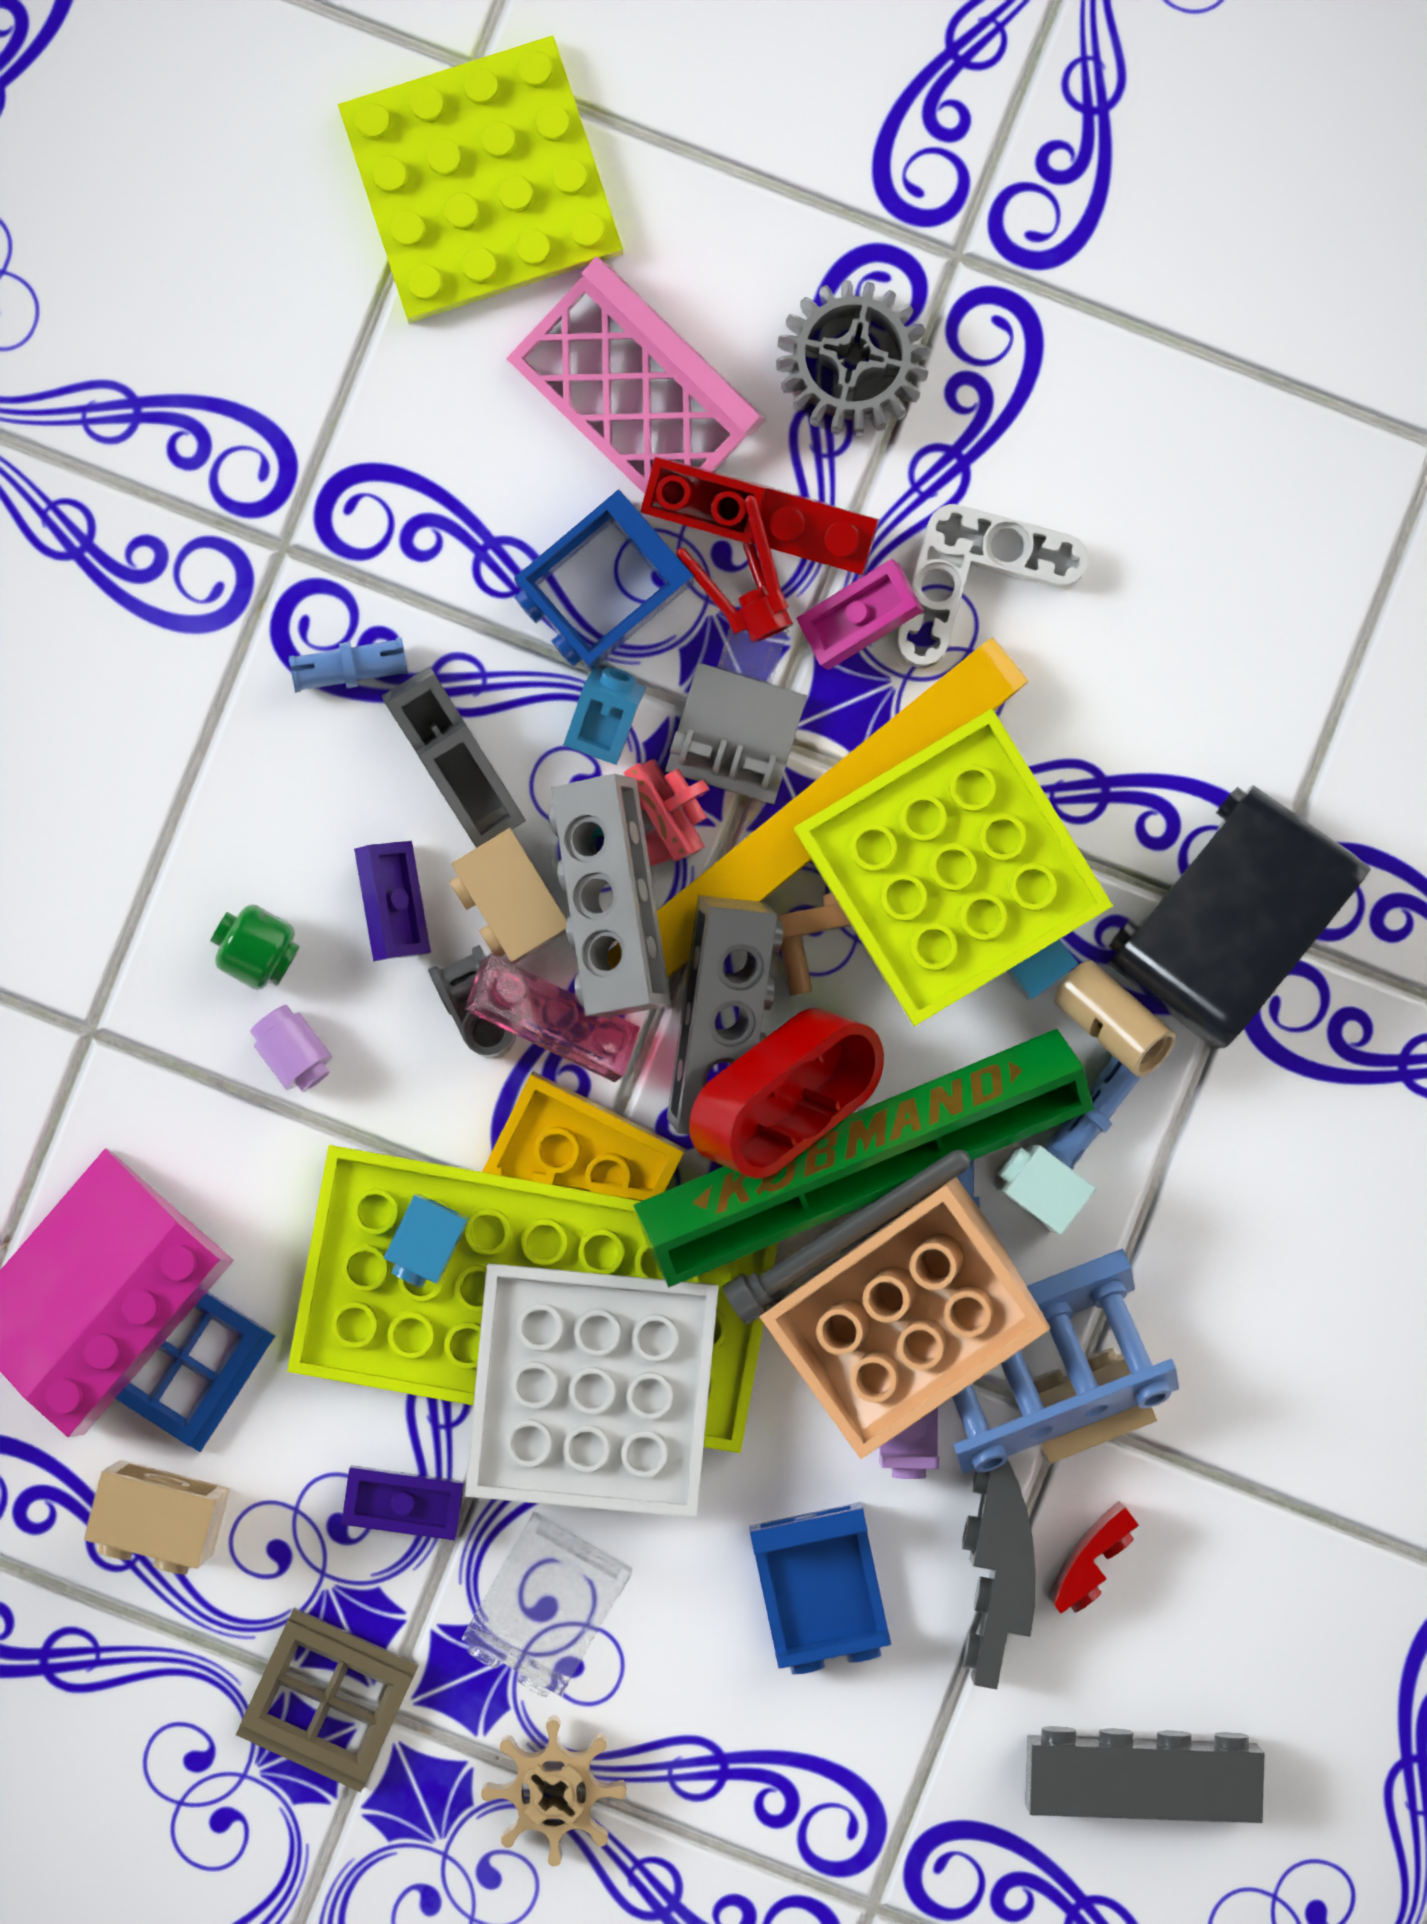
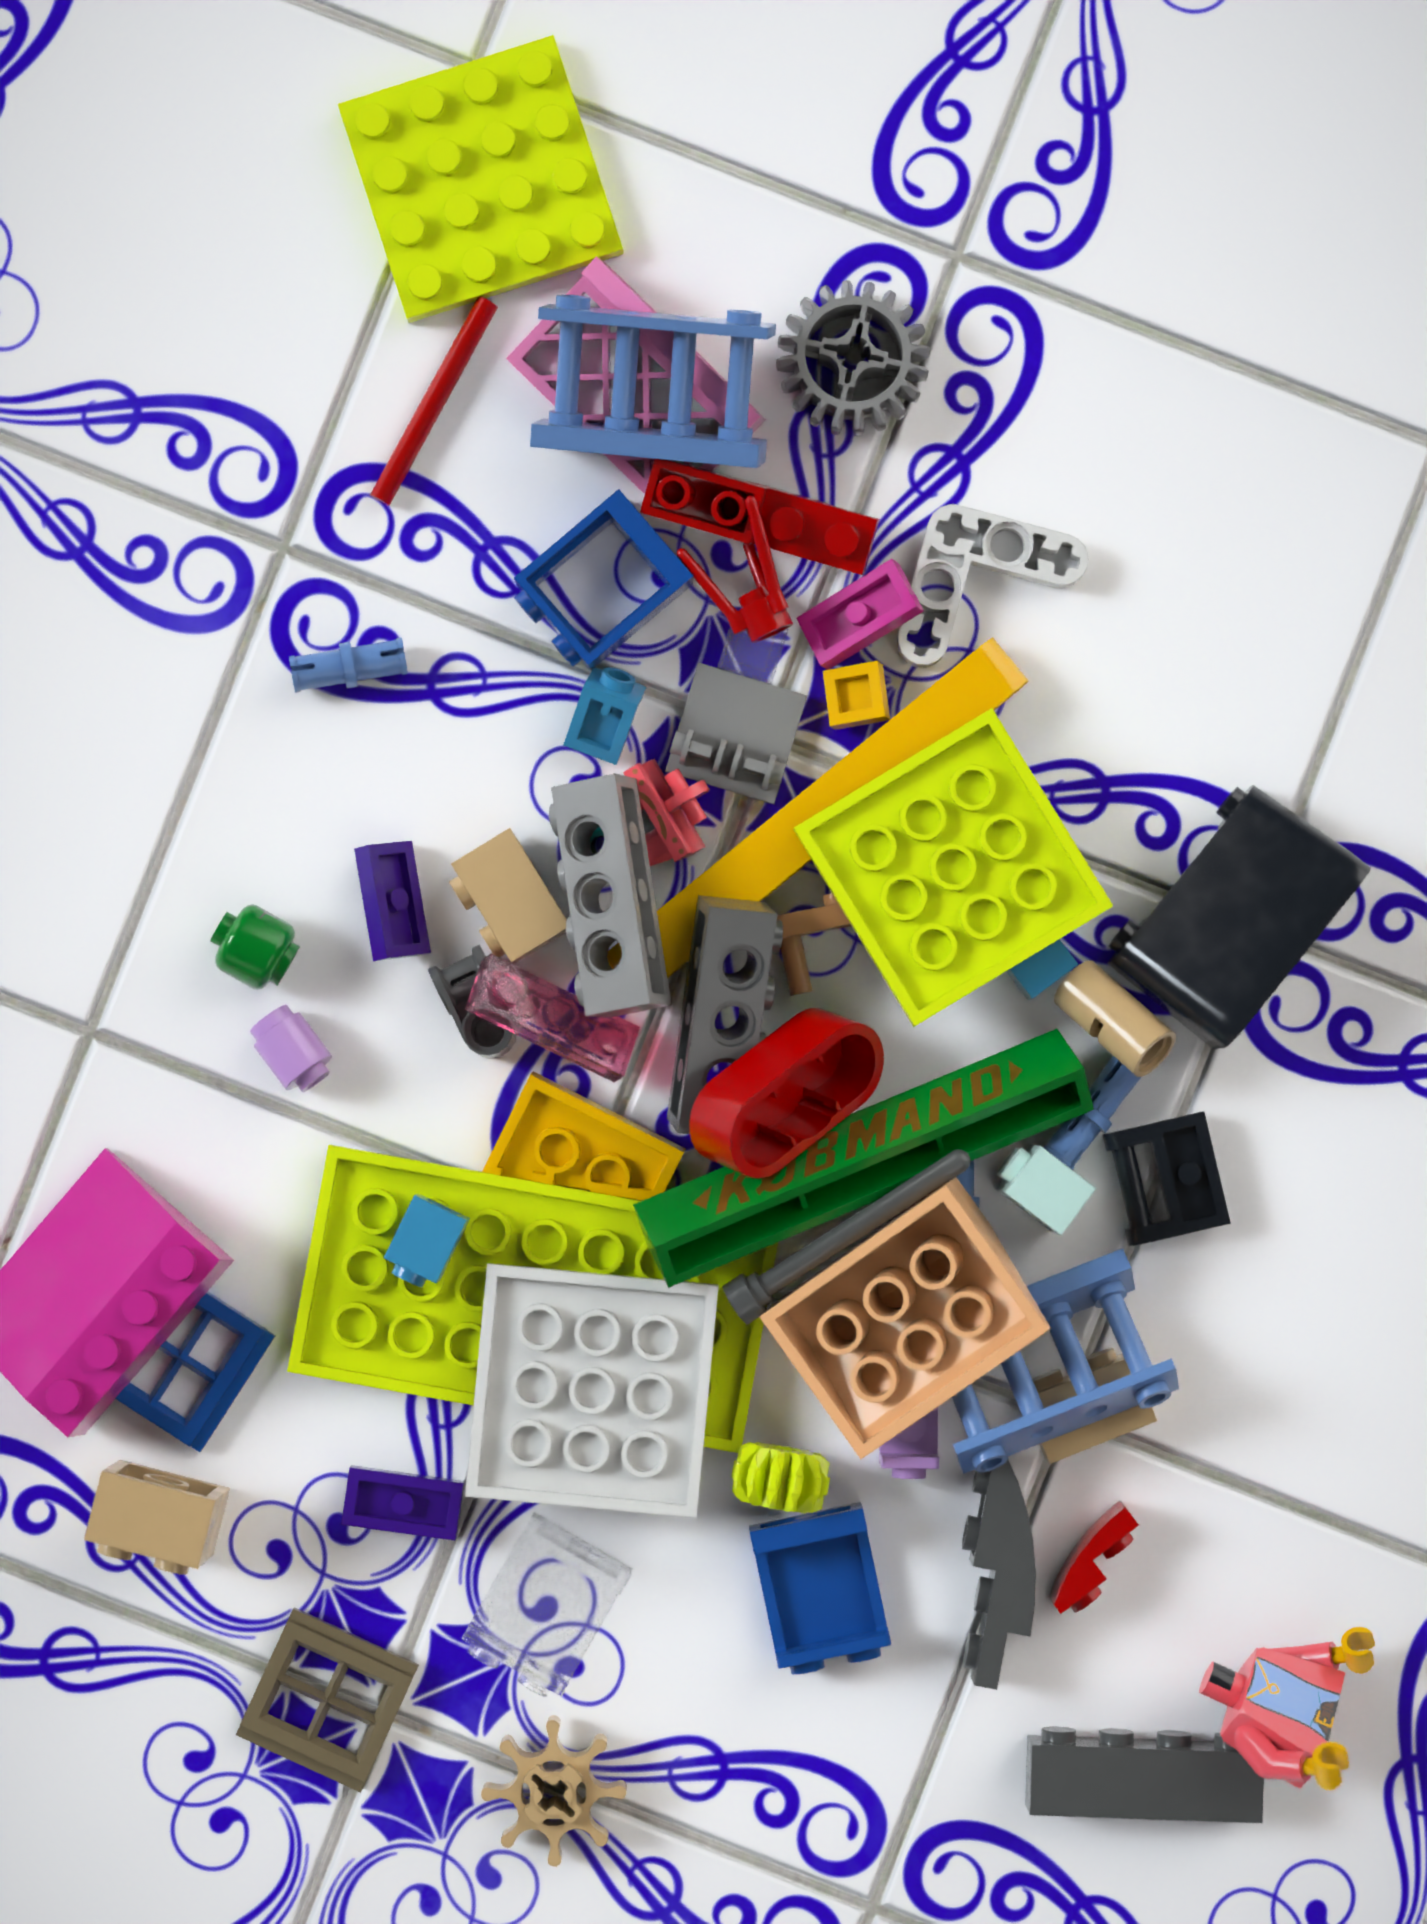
(434, 400): none -> red bar
(453, 757): dark grey slope -> none
(621, 429): none -> medium blue fence
(780, 1477): none -> neon yellow gear
(856, 695): none -> yellow plate
(1185, 1174): none -> black plate
(1286, 1707): none -> torso

